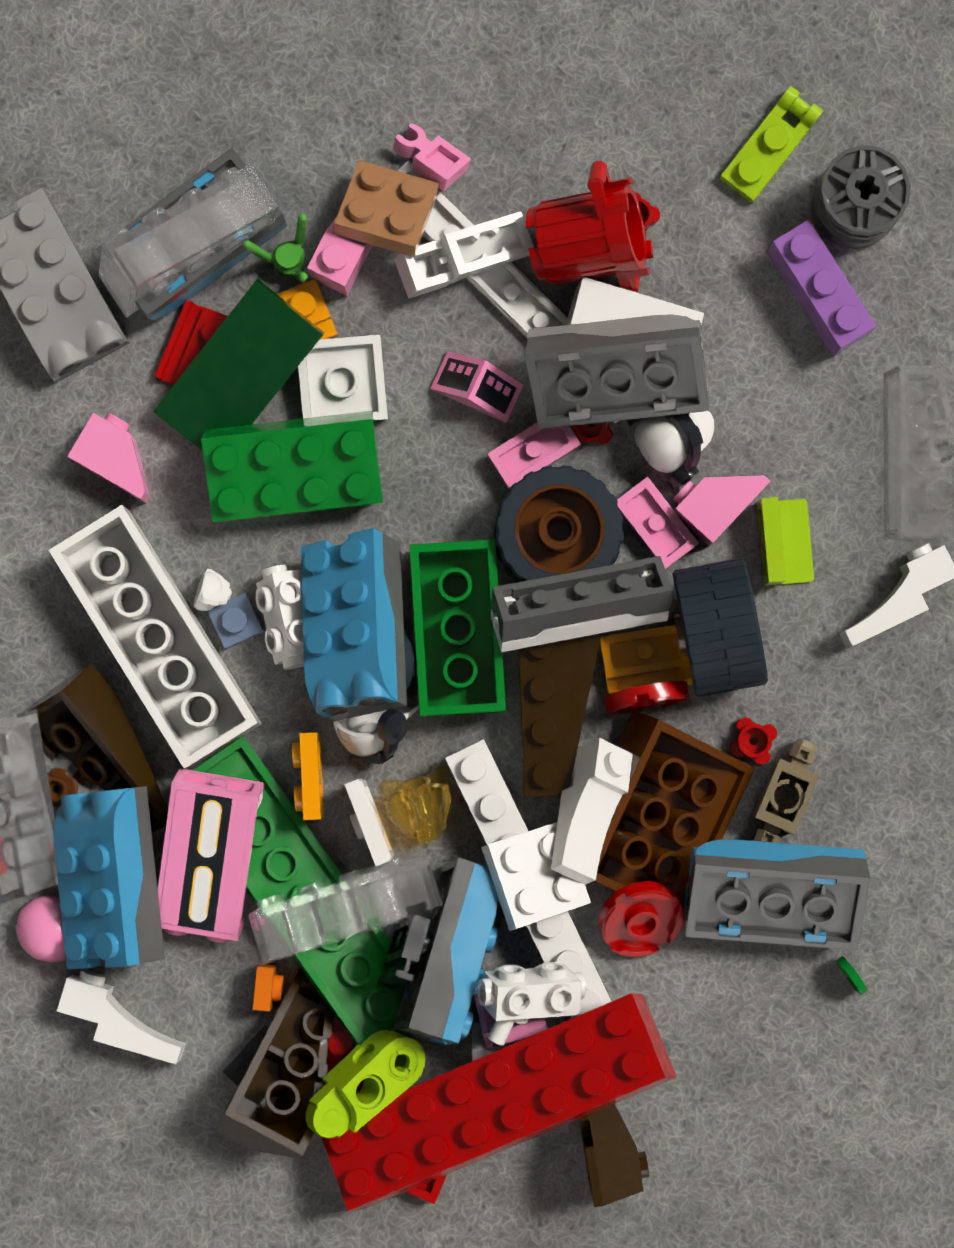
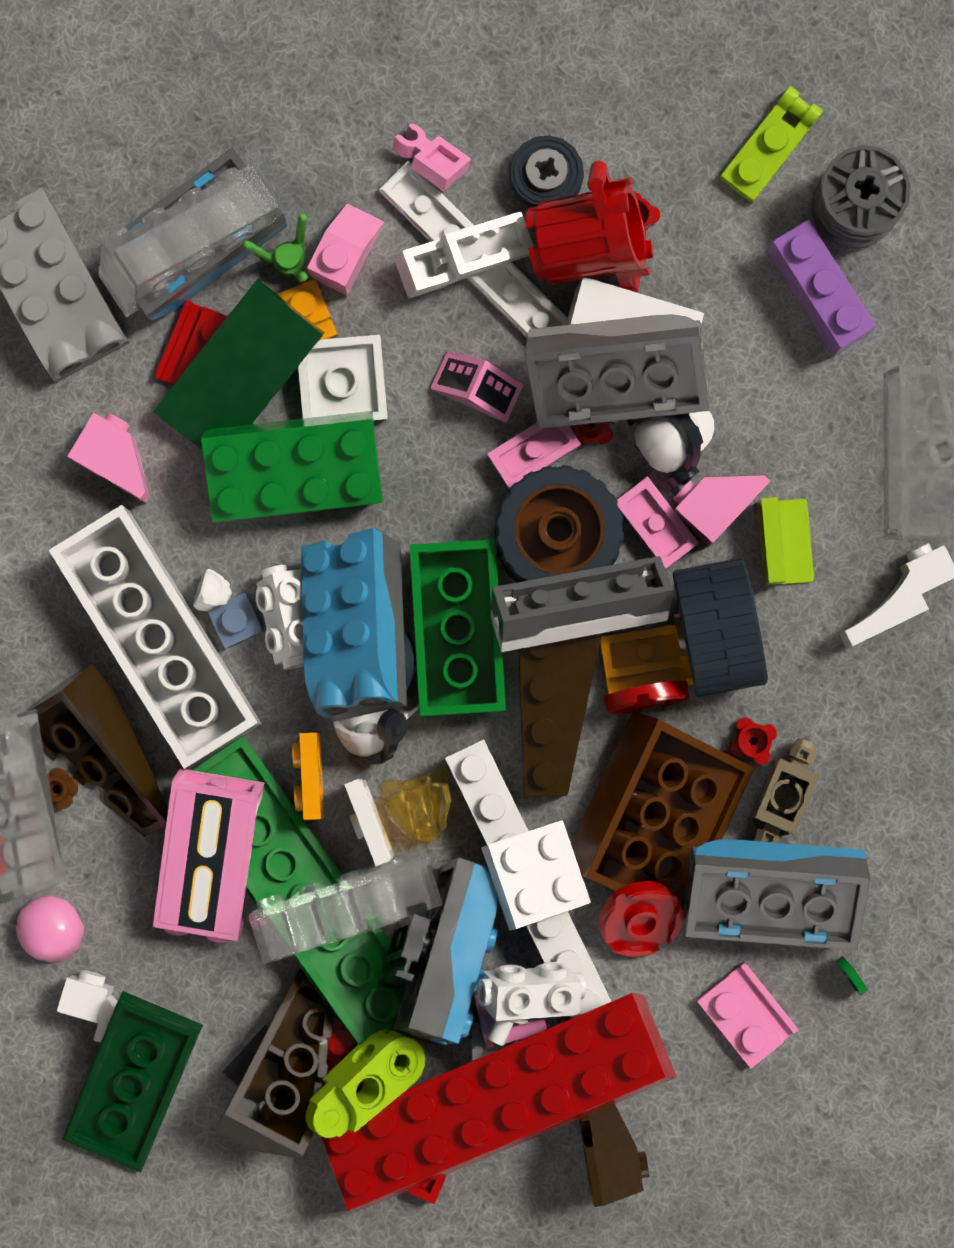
(107, 879): dark azure piece -> none
(132, 1081): none -> dark green tile
(267, 987): orange plate -> none
(386, 208): medium nougat plate -> none
(535, 186): none -> black wheel
(588, 807): white slope -> none
(747, 1015): none -> bright pink plate

